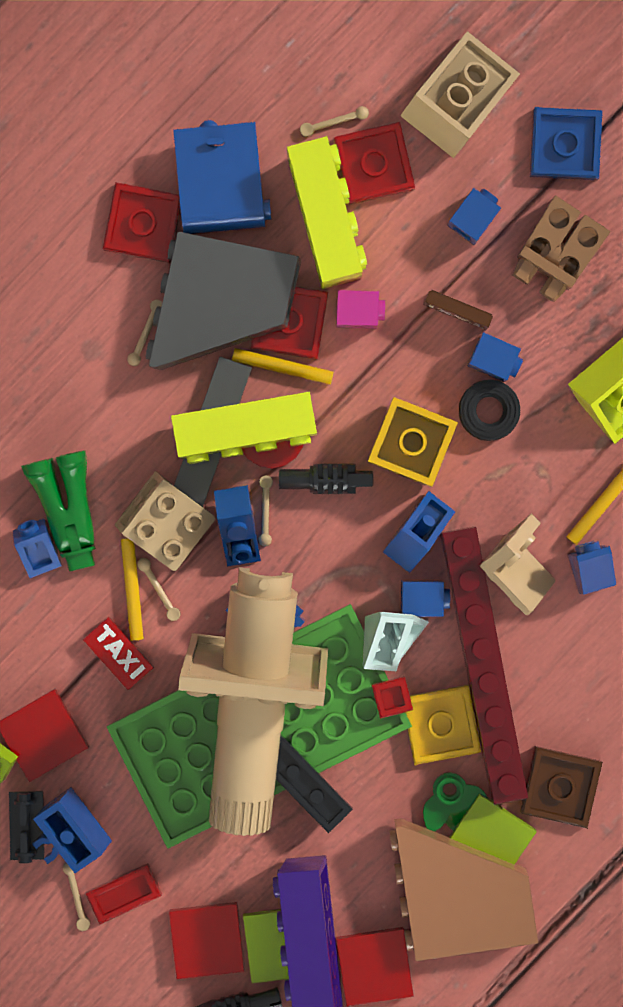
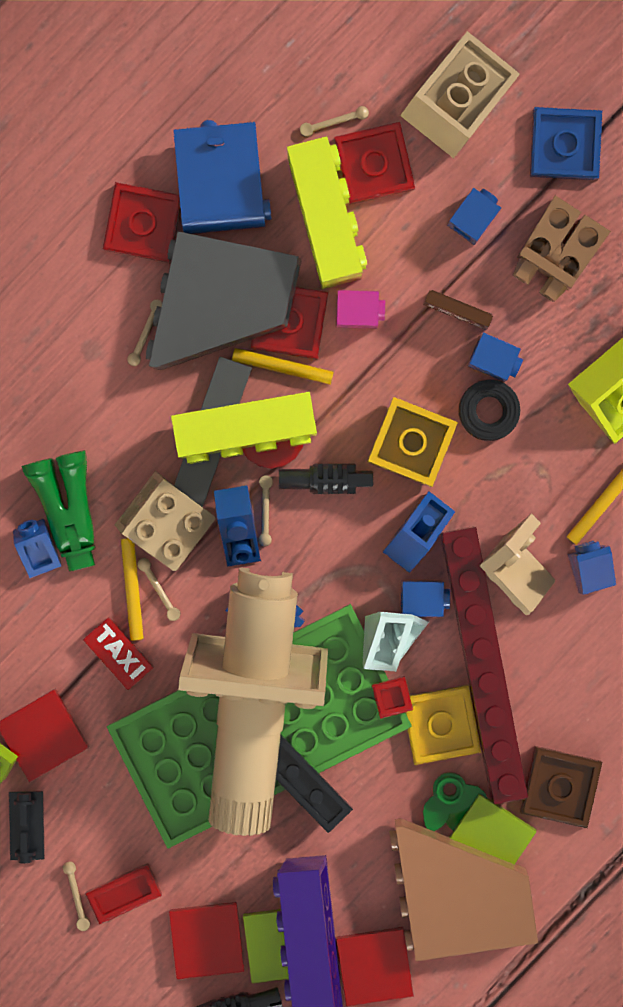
(71, 831): blue brick -> none

